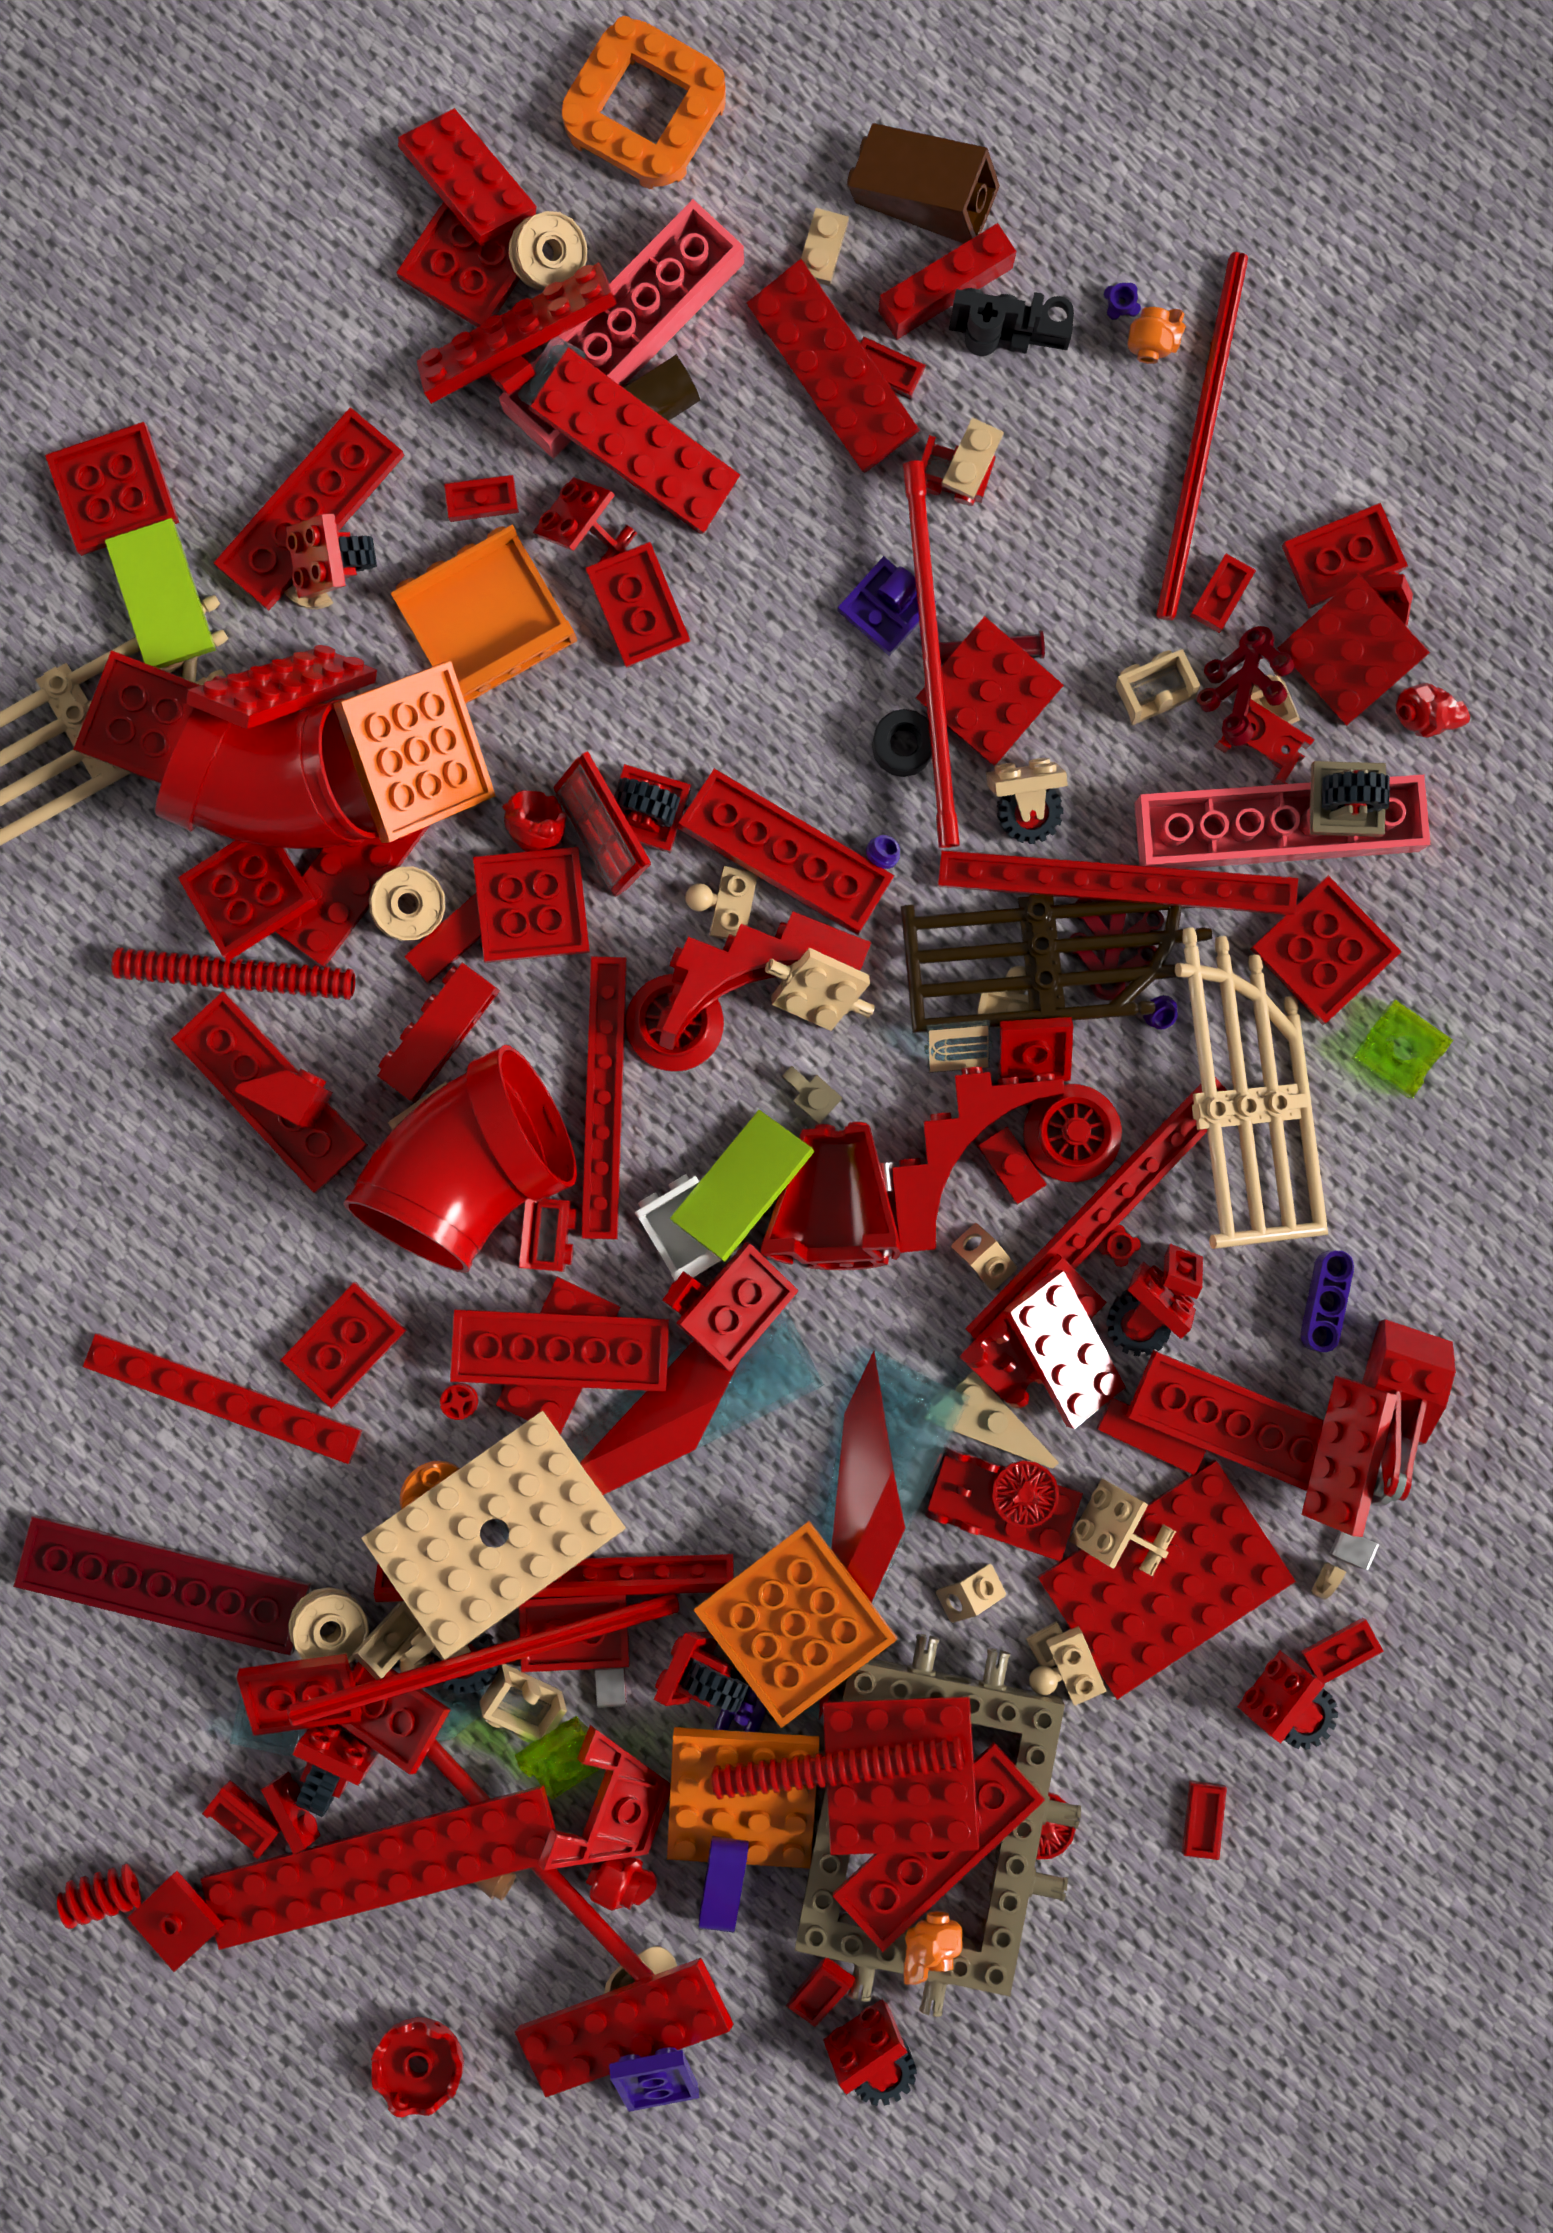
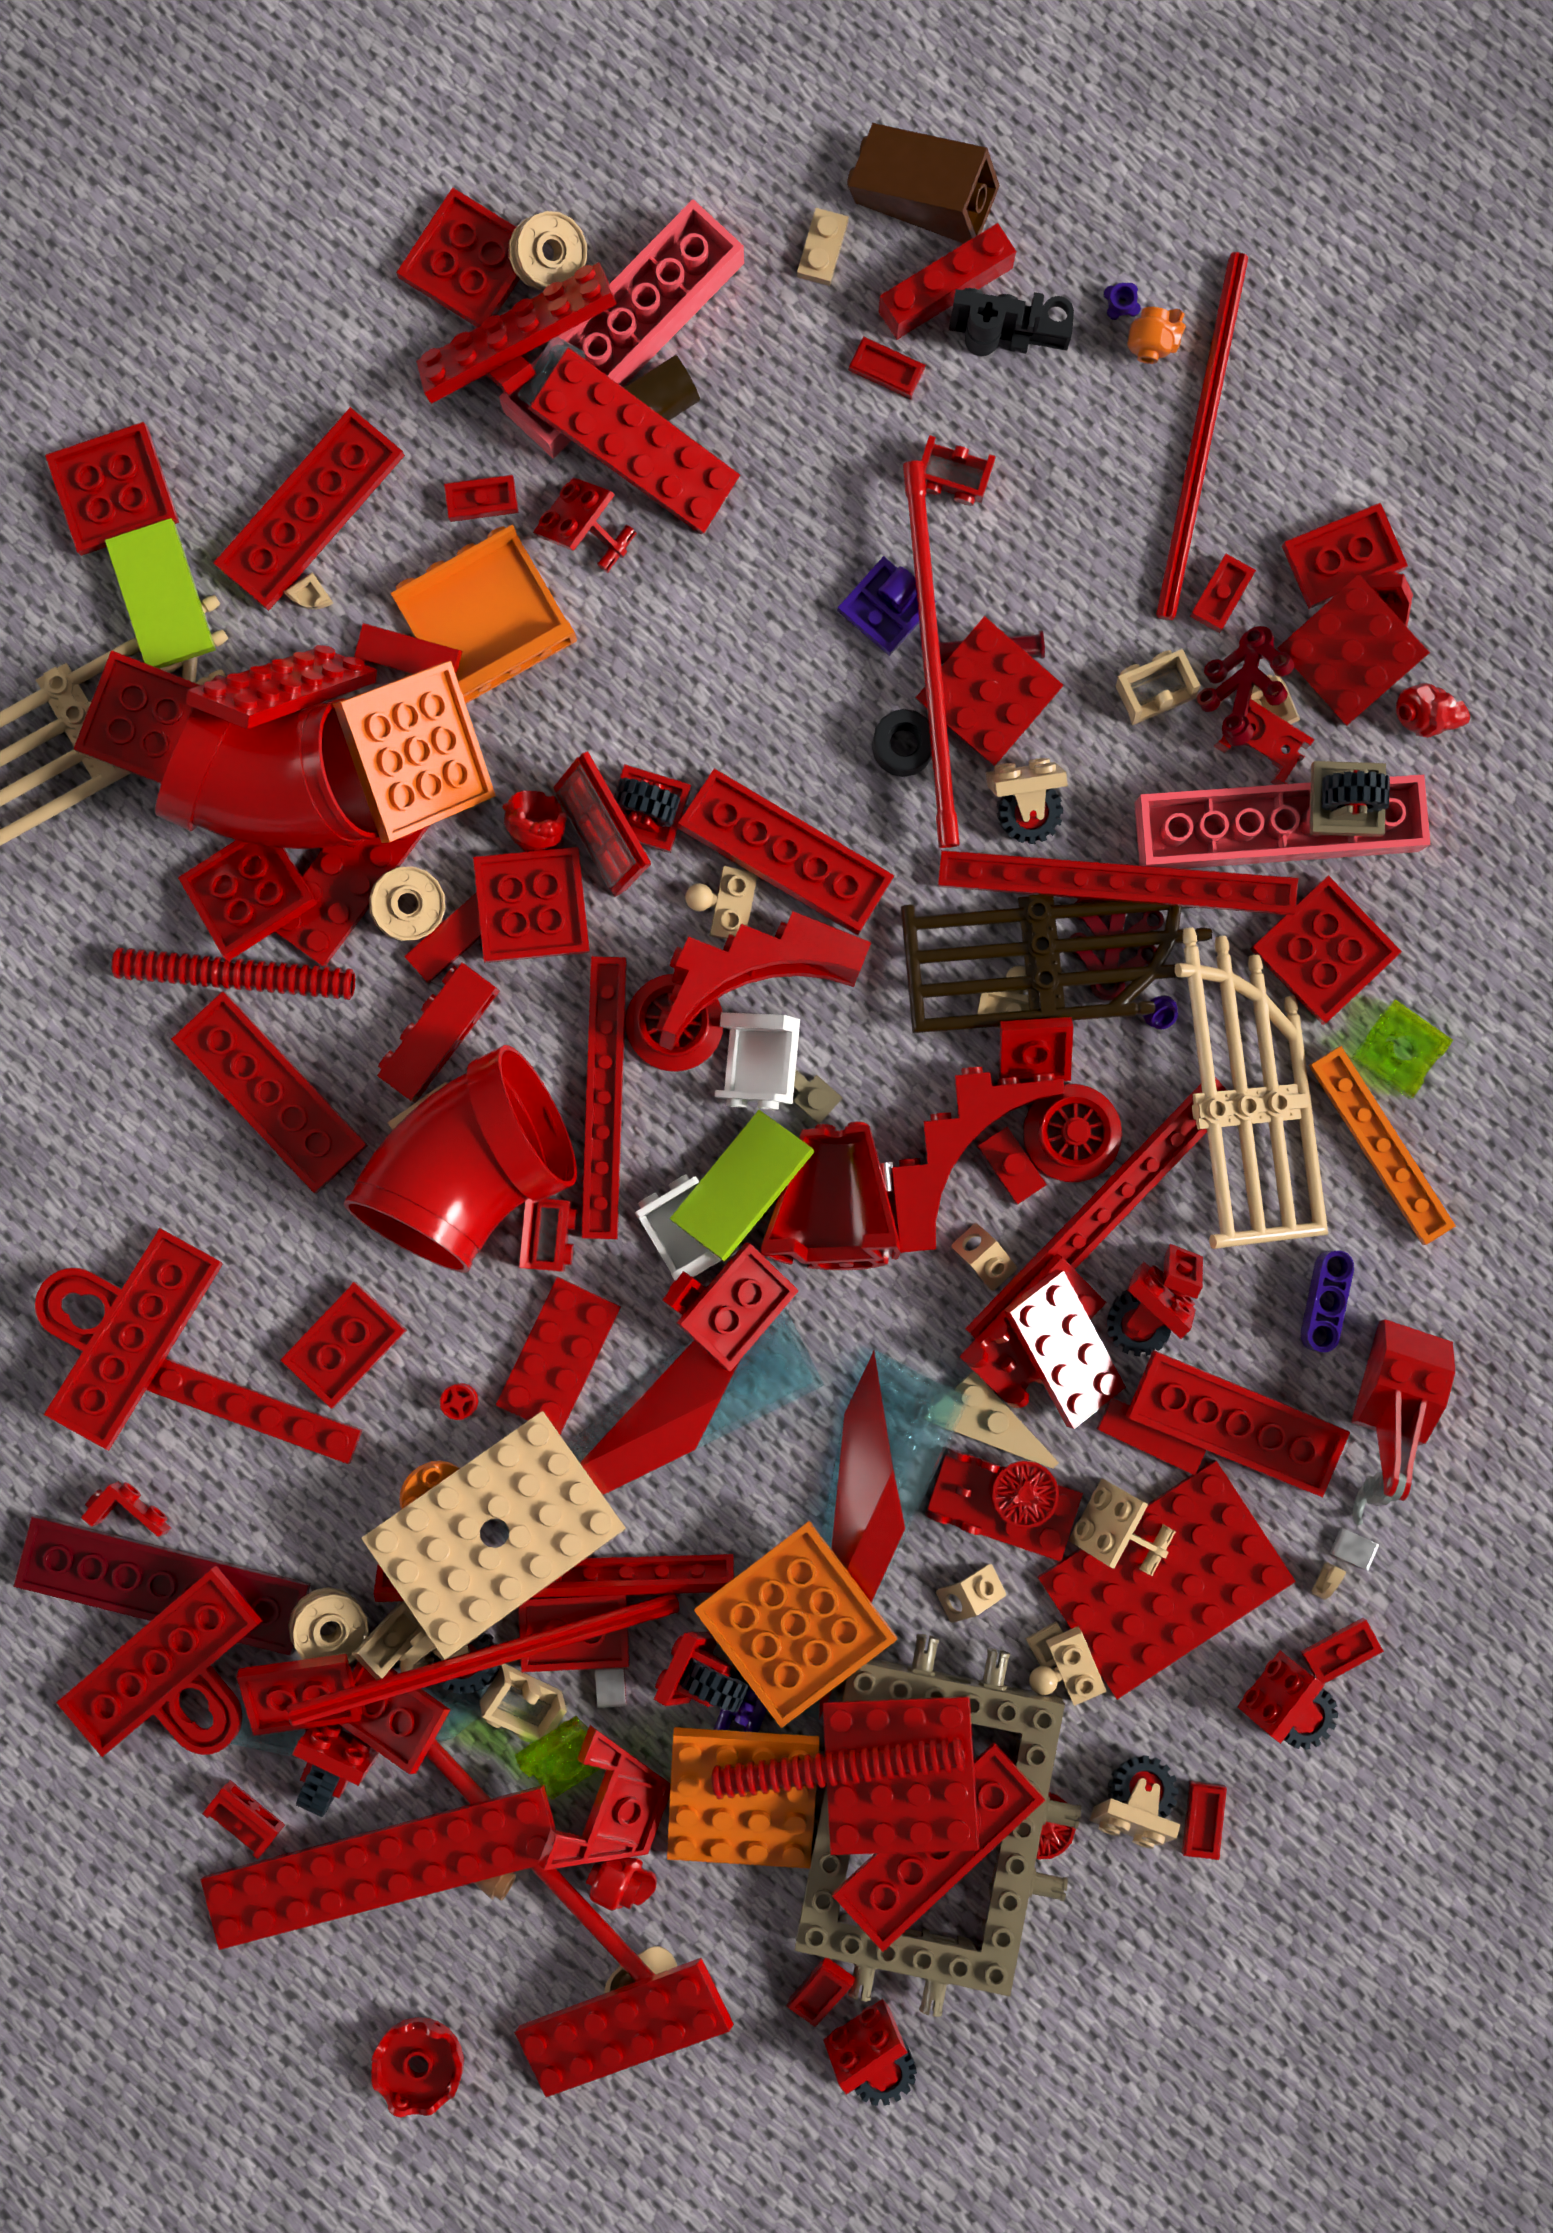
(100, 1898): red piece -> none
(103, 1502): none -> red bracket
(130, 1340): none -> red plate
(160, 1663): none -> red plate
(175, 1921): red plate -> none
(290, 1095): red slope -> none
(295, 1822): red plate -> none
(325, 556): red plate -> none
(402, 651): none -> red tile
(467, 176): red plate -> none
(559, 1350): red plate -> none
(638, 604): red plate -> none
(640, 42): orange plate -> none
(654, 2079): dark purple plate -> none
(723, 1884): dark purple beam -> none
(760, 1059): none -> white panel
(819, 989): tan plate -> none
(833, 366): red plate -> none
(883, 851): dark purple plate -> none
(931, 1947): orange head -> none
(958, 1046): piece -> none
(972, 458): tan plate -> none
(1129, 1244): red plate -> none
(1139, 1803): none -> plate
(1349, 1456): red plate -> none
(1382, 1145): none -> orange plate

